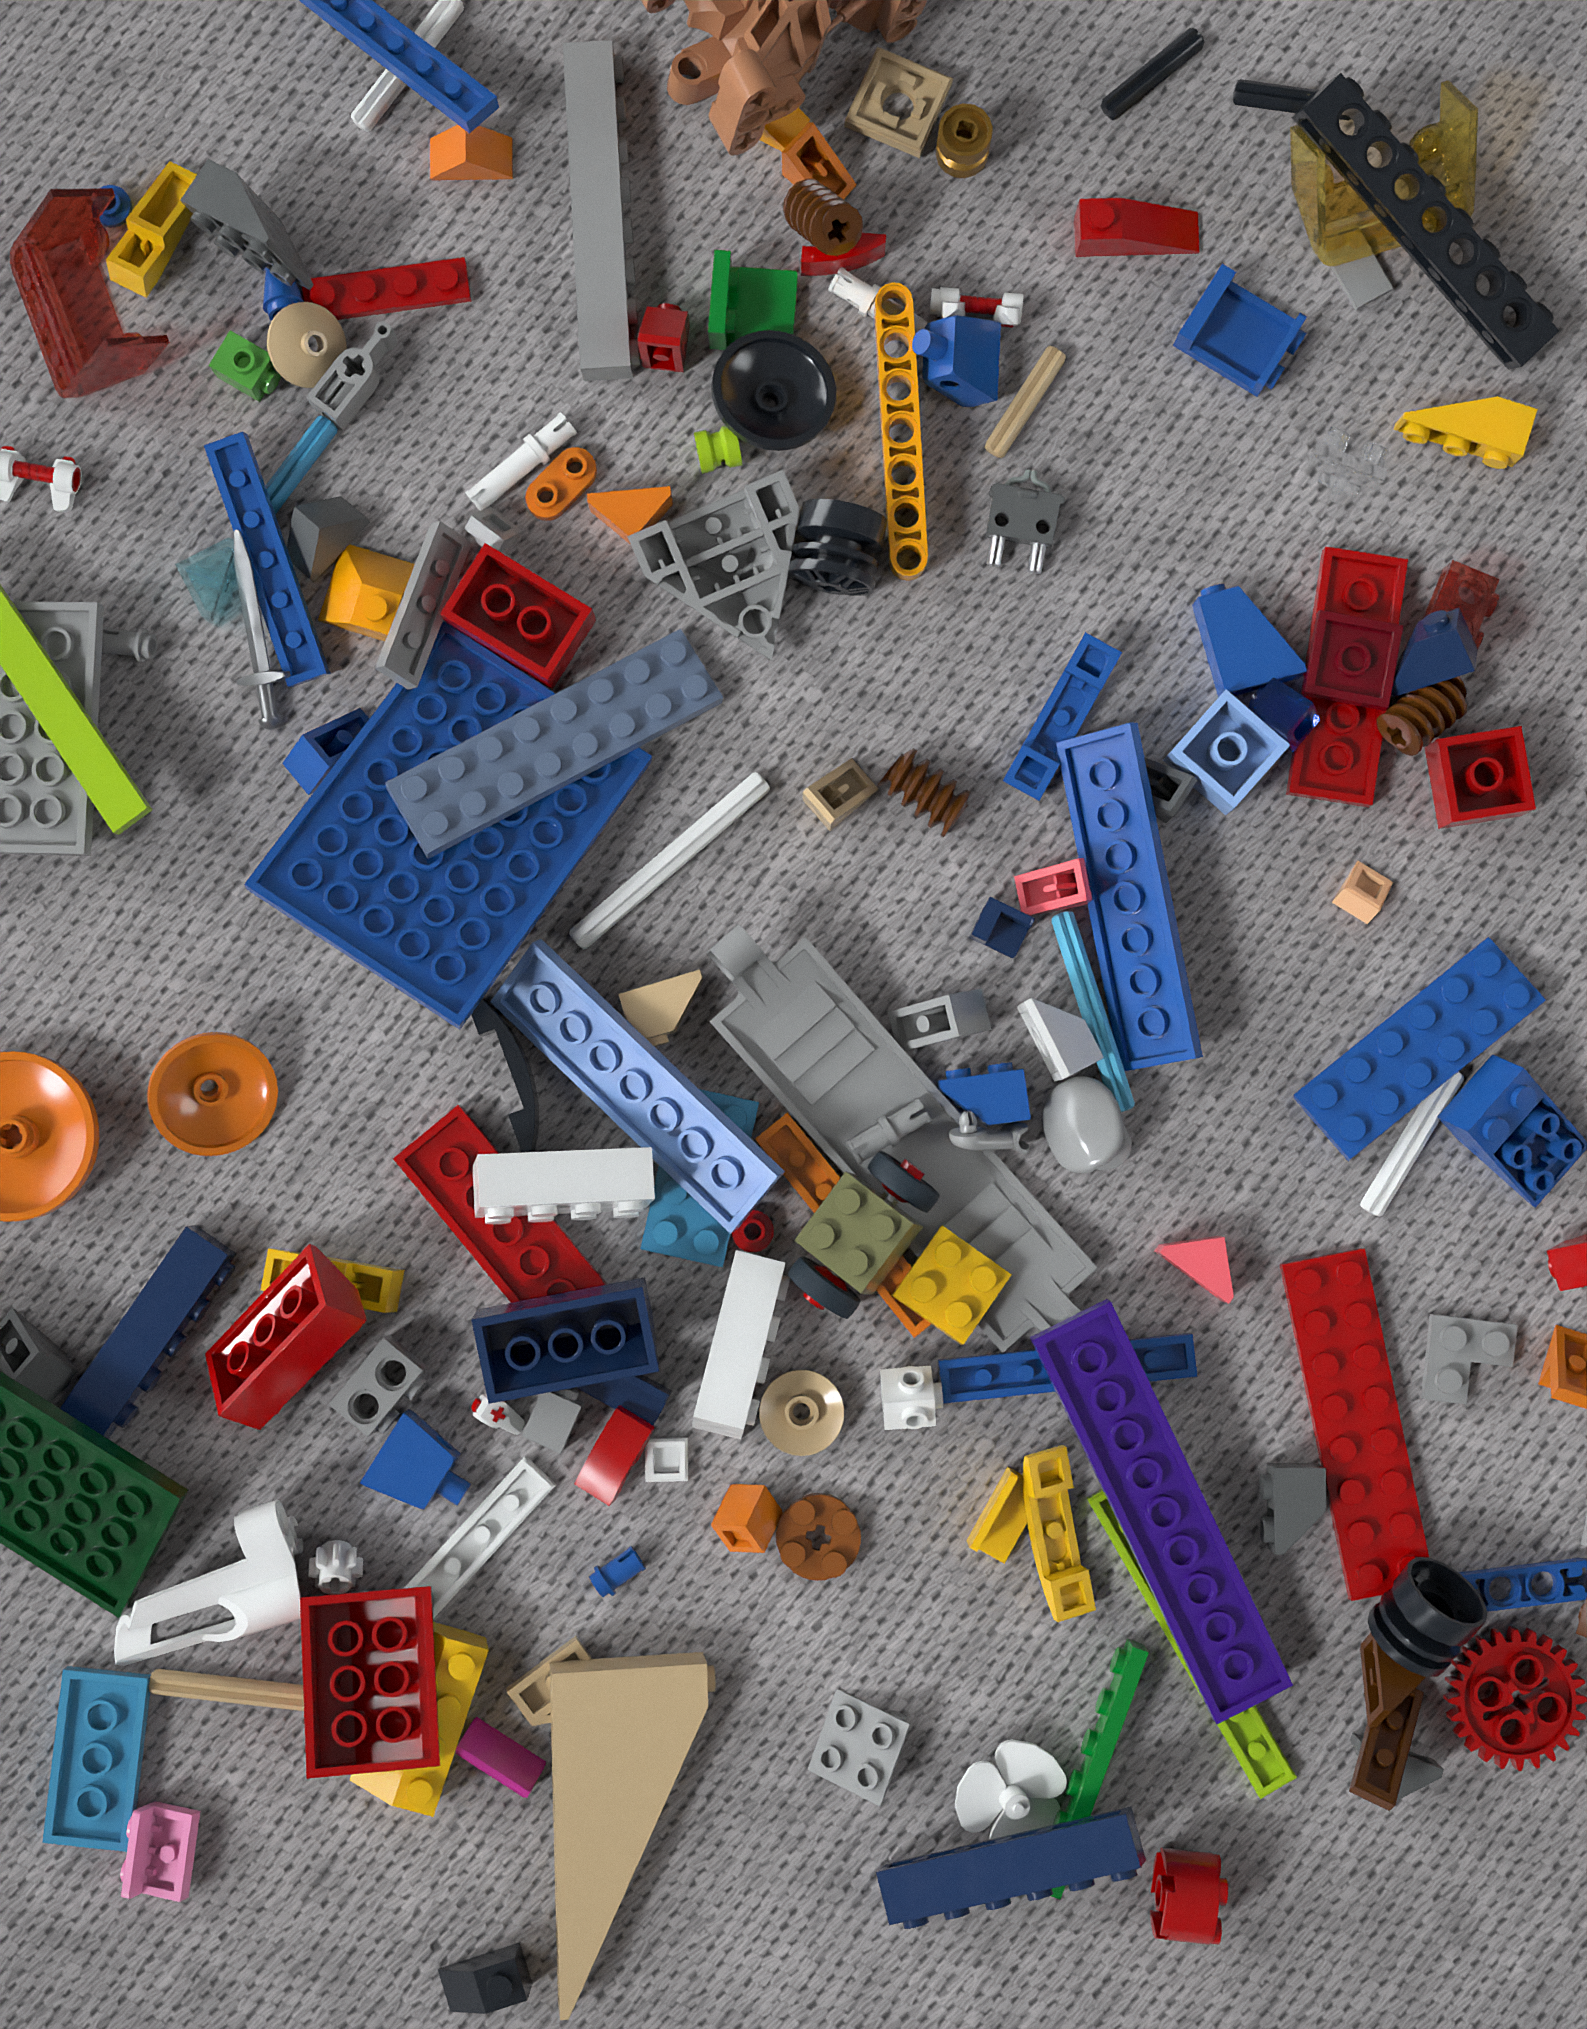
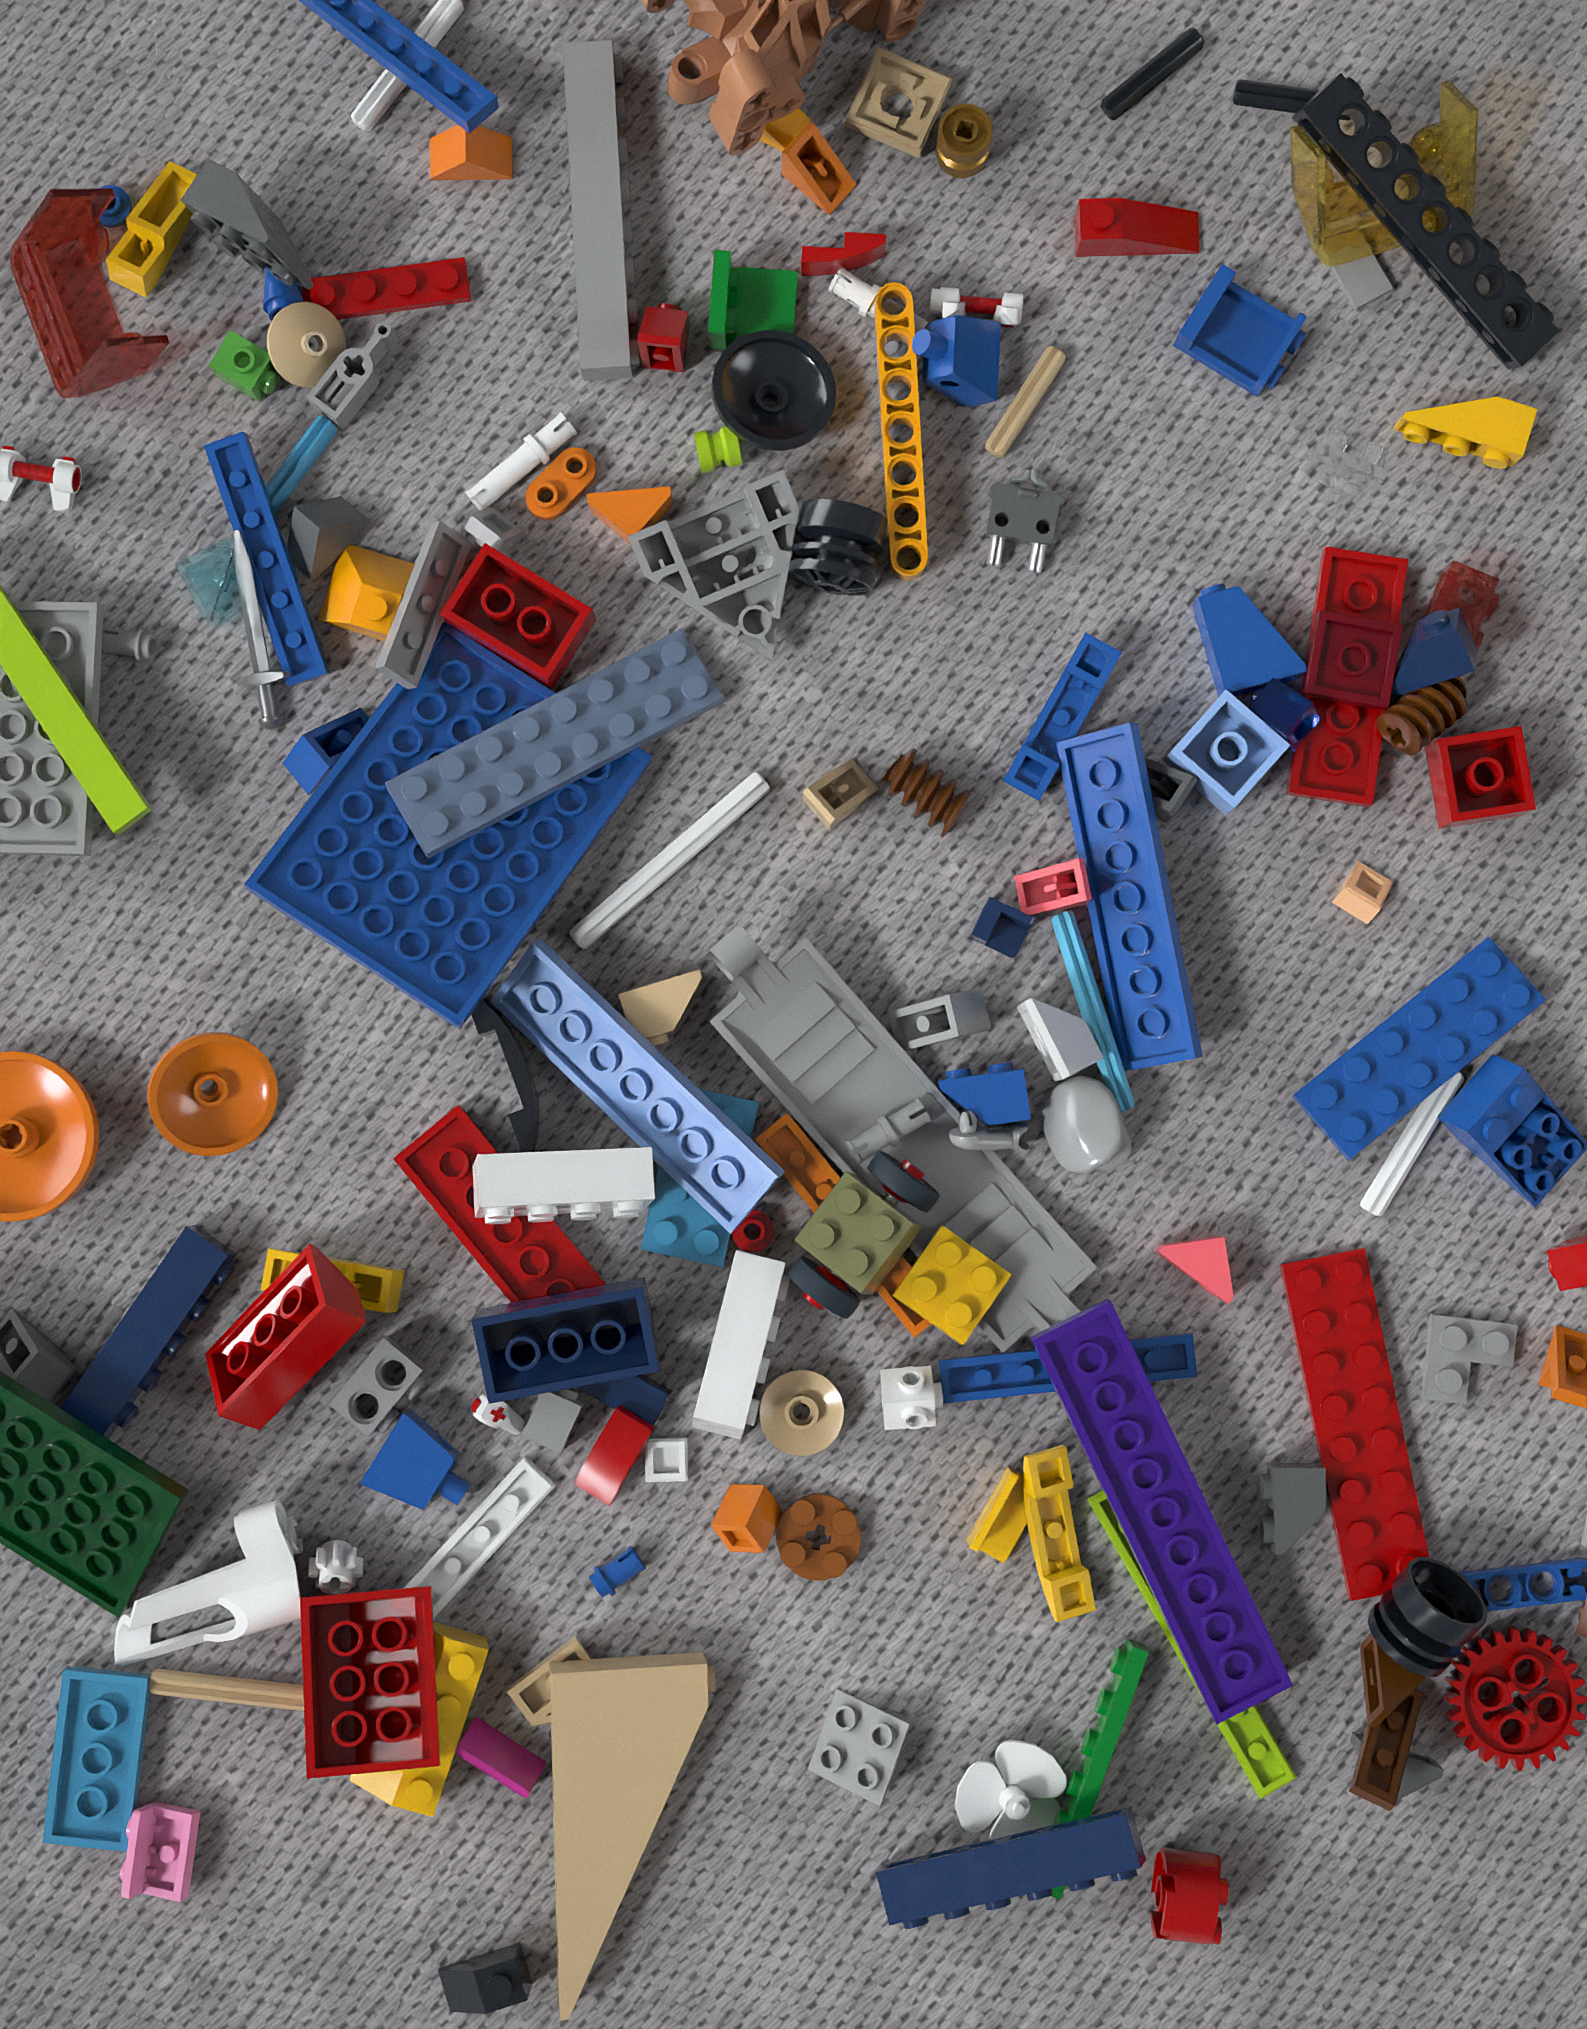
(822, 217): reddish brown piece -> none

